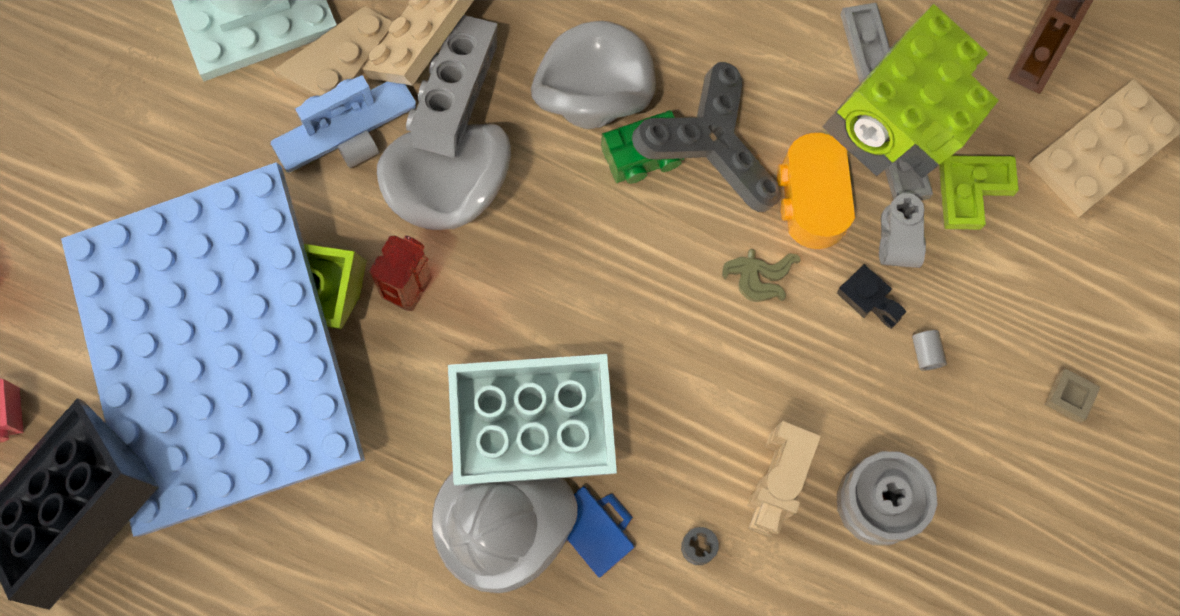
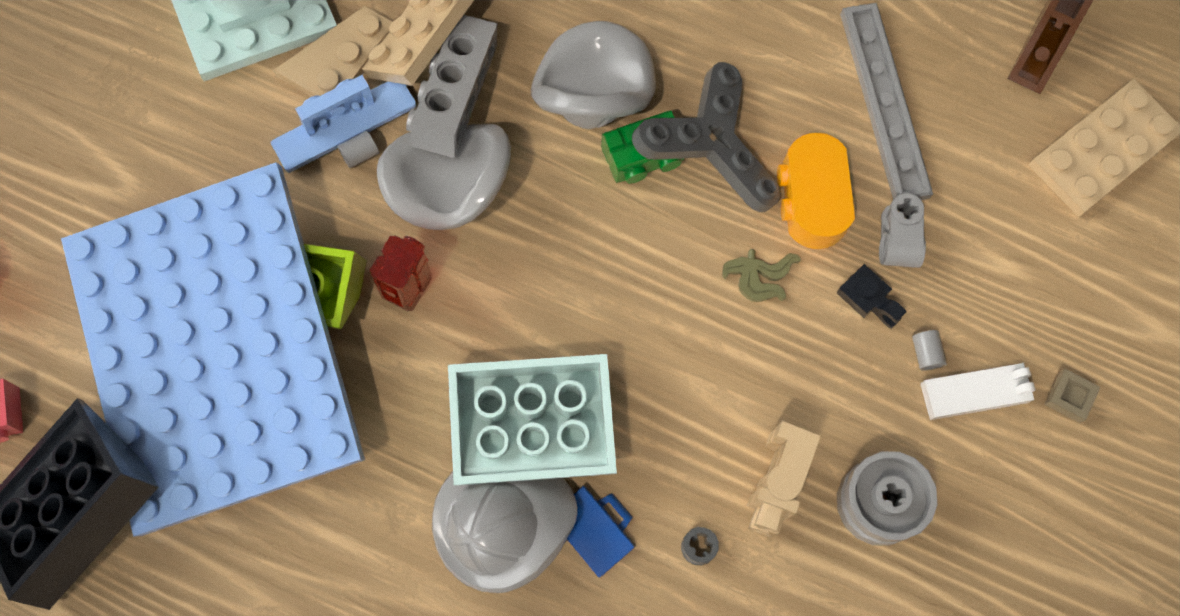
(916, 99): lime piece -> none
(965, 183): lime plate -> none
(978, 391): none -> white hinge

